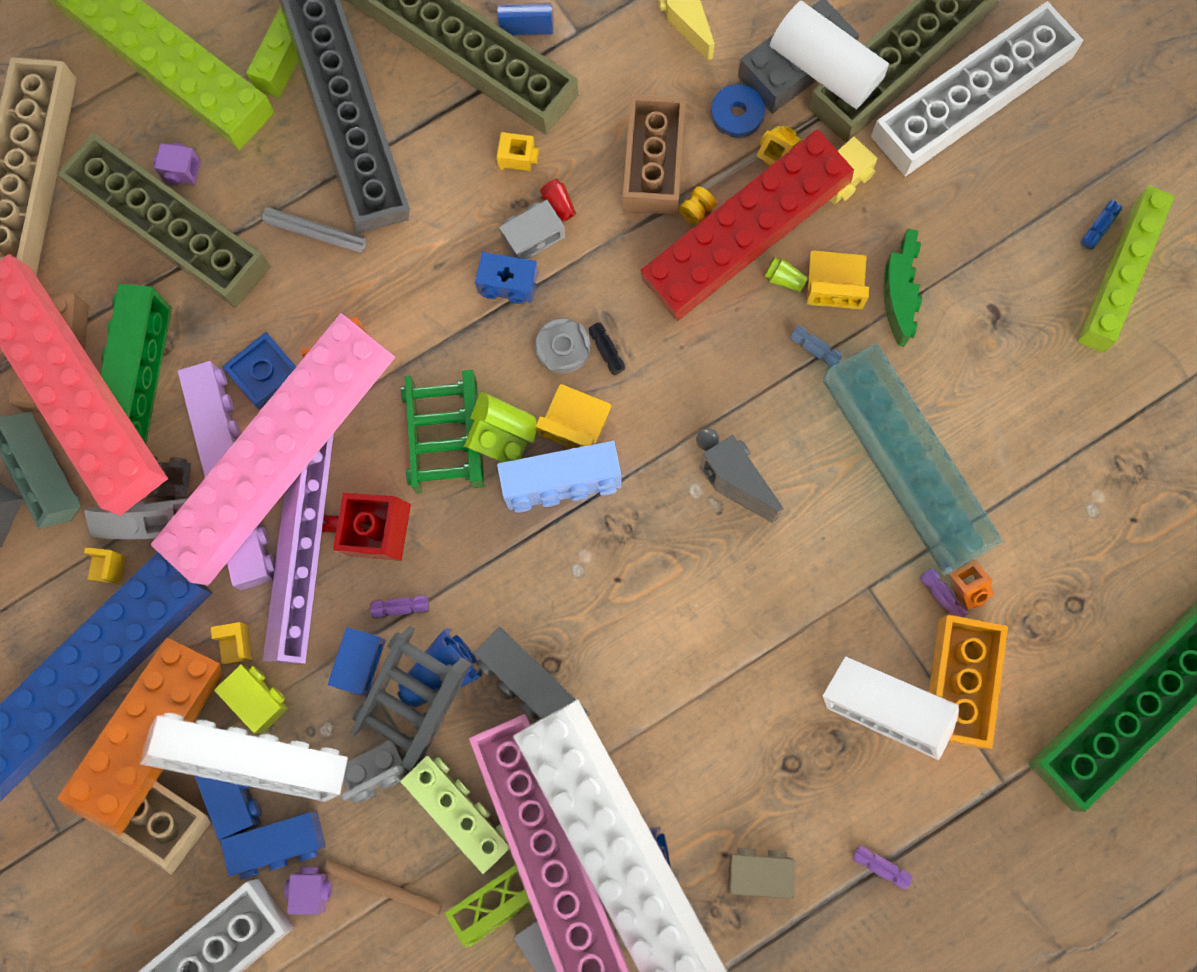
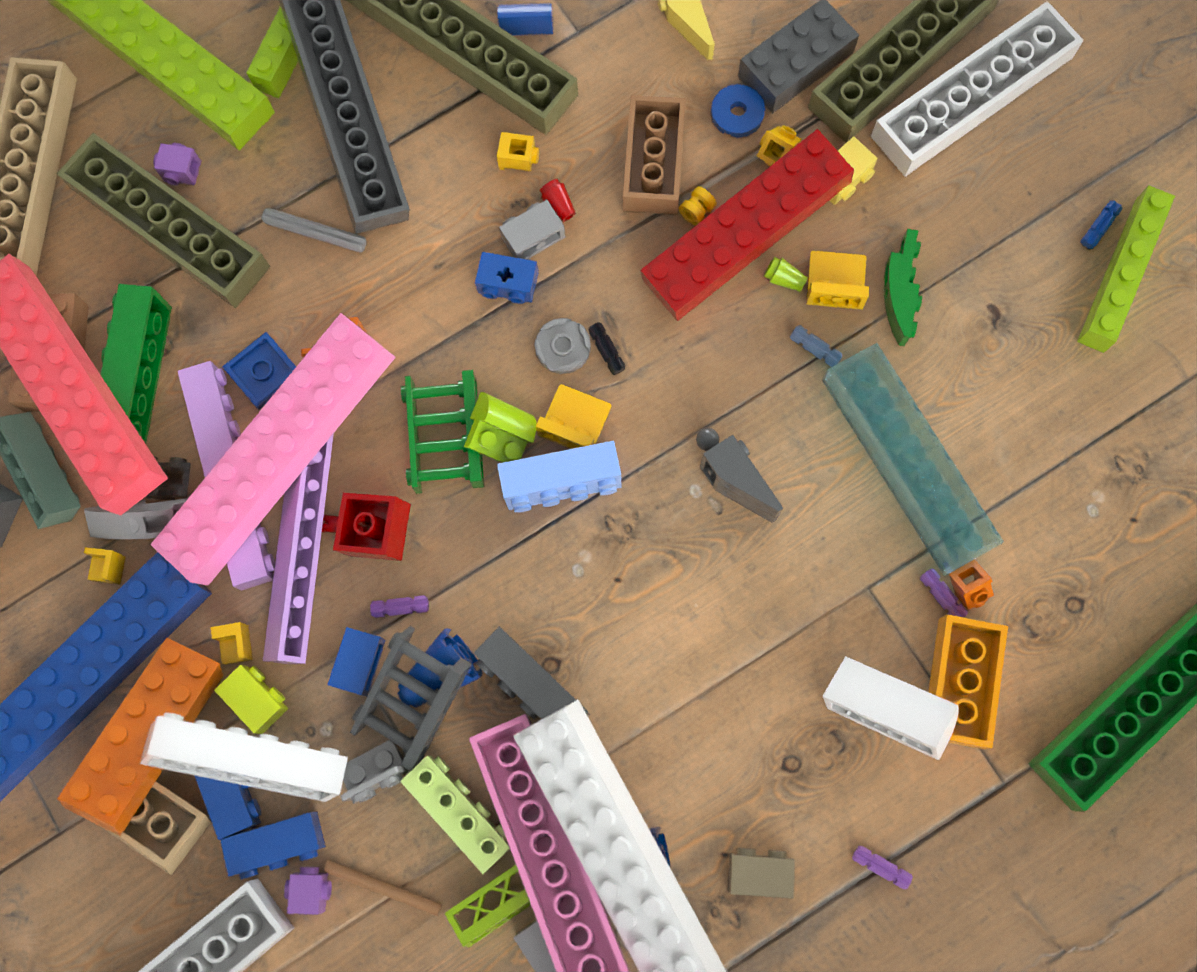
(829, 54): white brick -> none

